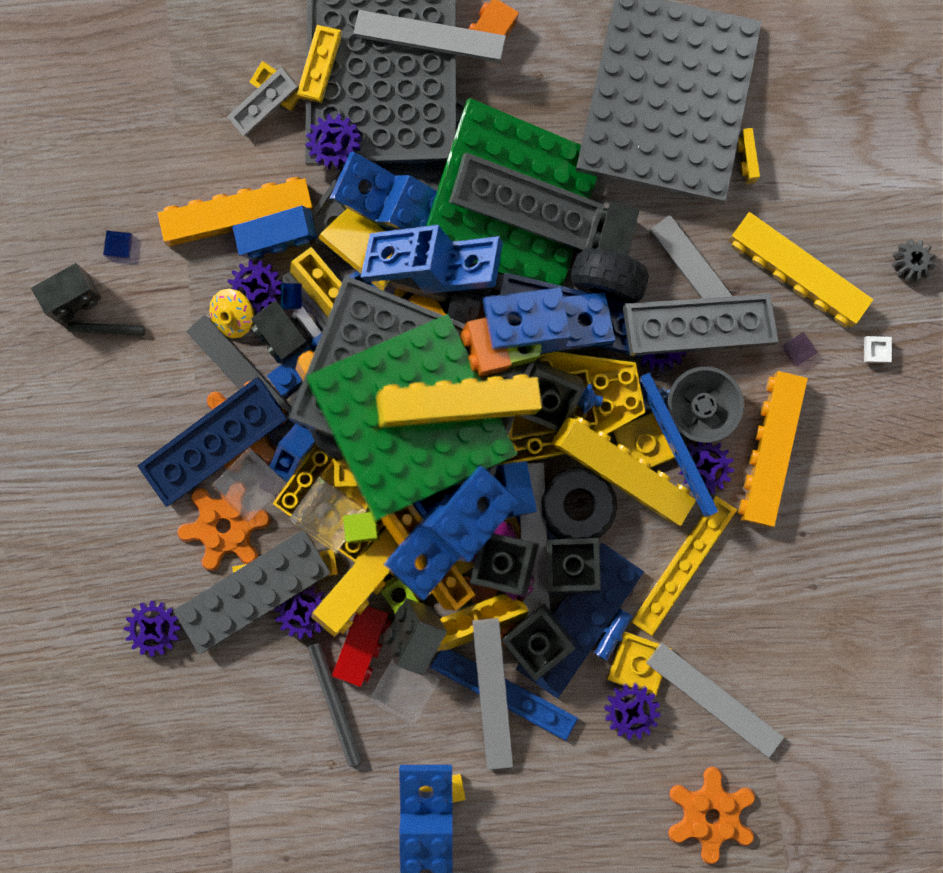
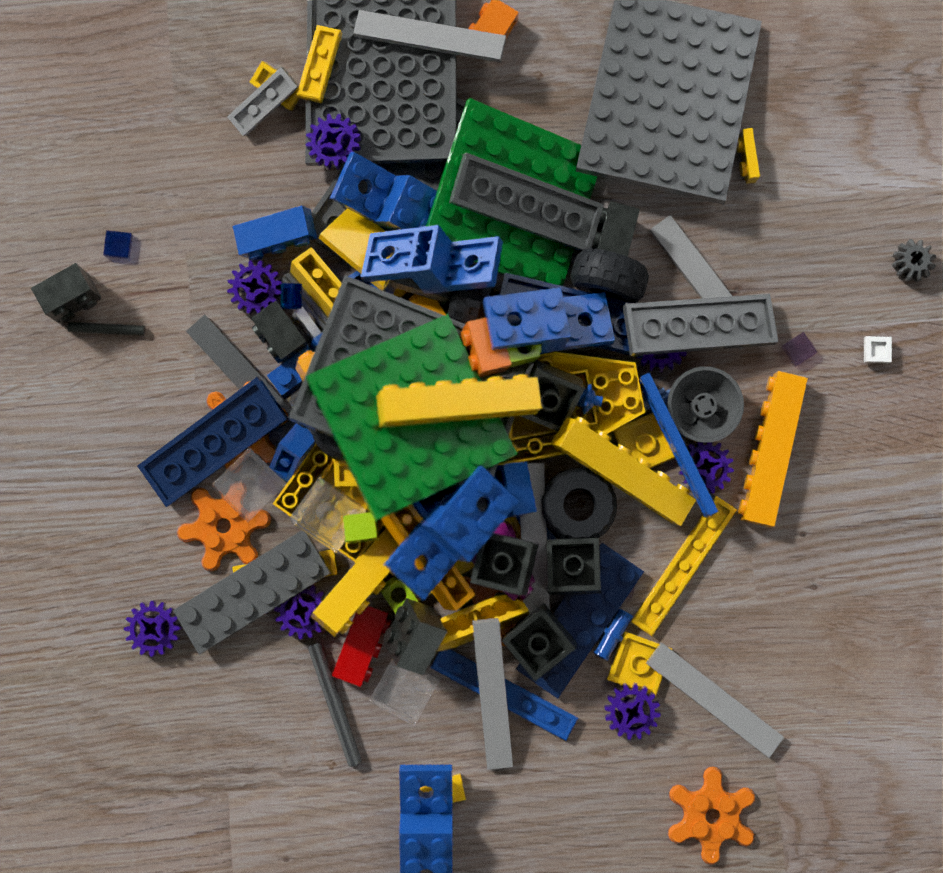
(219, 215): light orange brick -> none
(238, 310): yellow dish -> none
(800, 270): yellow brick -> none

